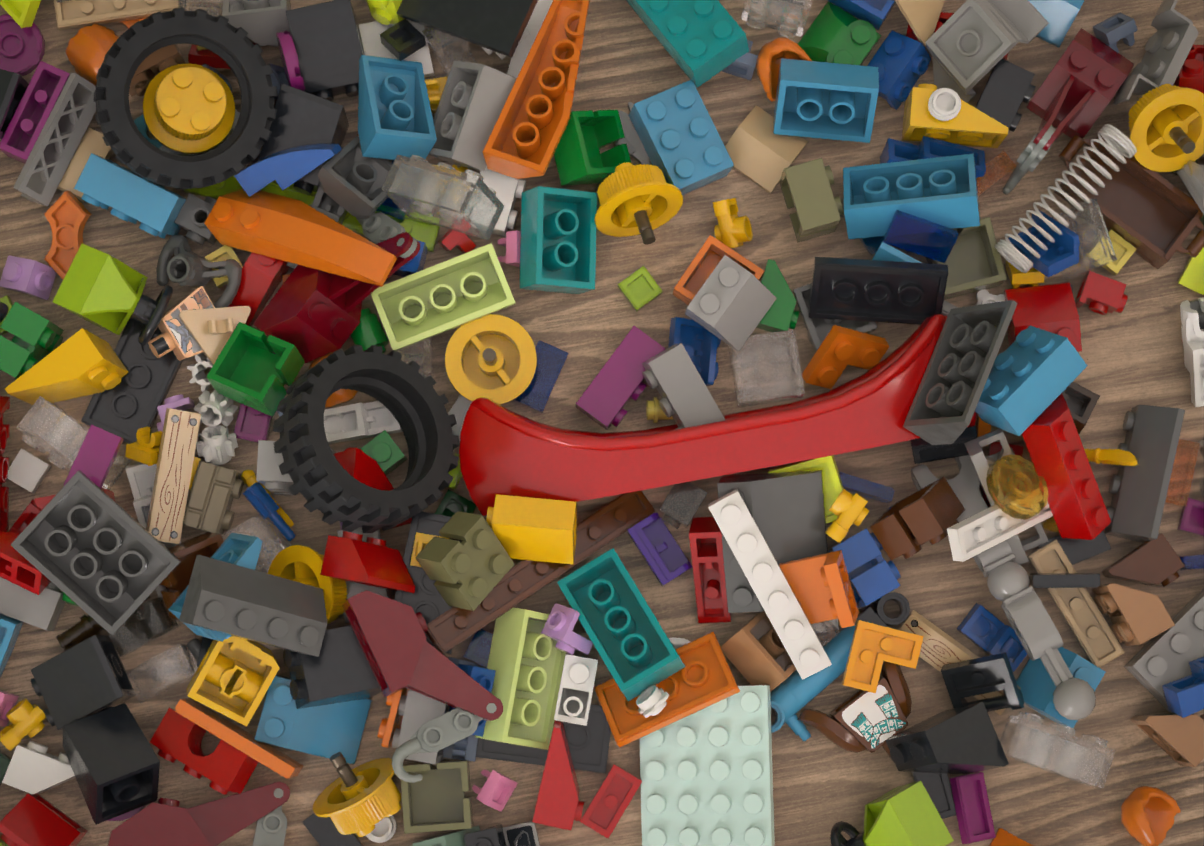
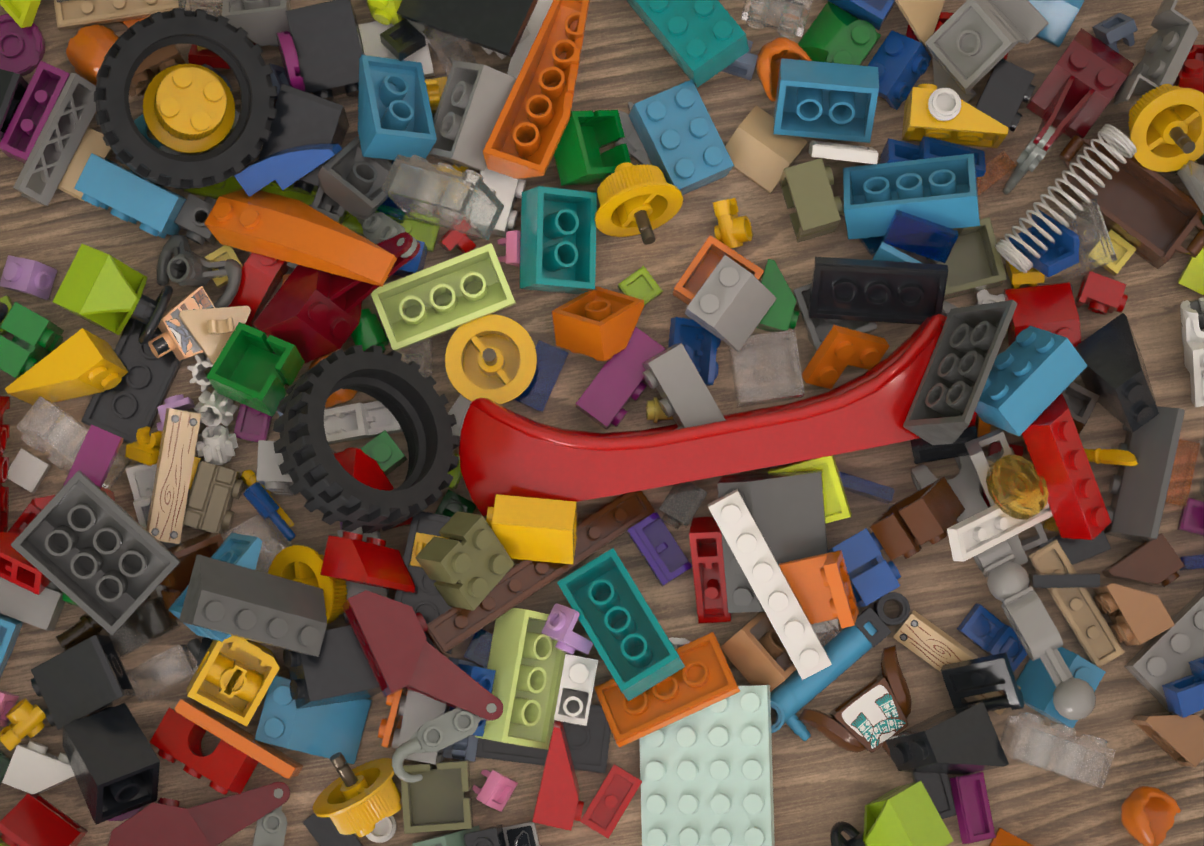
(67, 223): orange tile -> none
(597, 323): none -> orange slope
(652, 701): white plate -> none
(843, 152): none -> white tile
(850, 511): yellow plate -> none
(874, 645): light orange plate -> none
(1118, 373): none -> black slope

